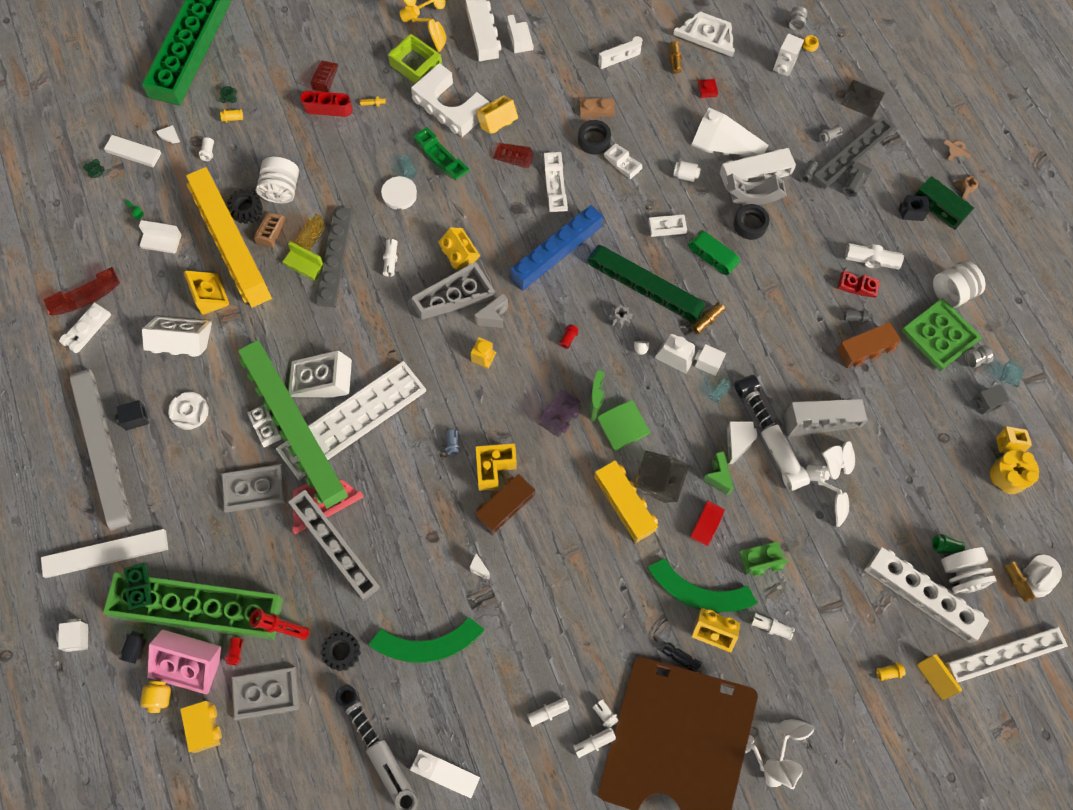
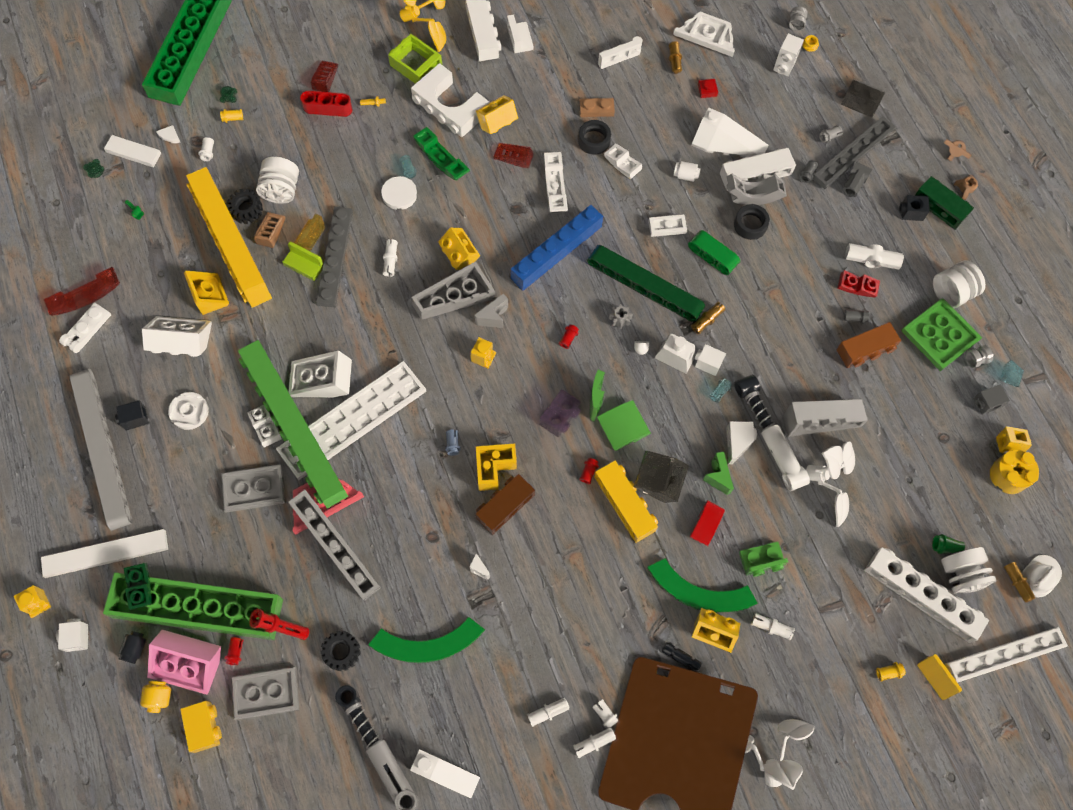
(32, 601): none -> yellow brick
(159, 236): white panel -> none
(589, 470): none -> red pin

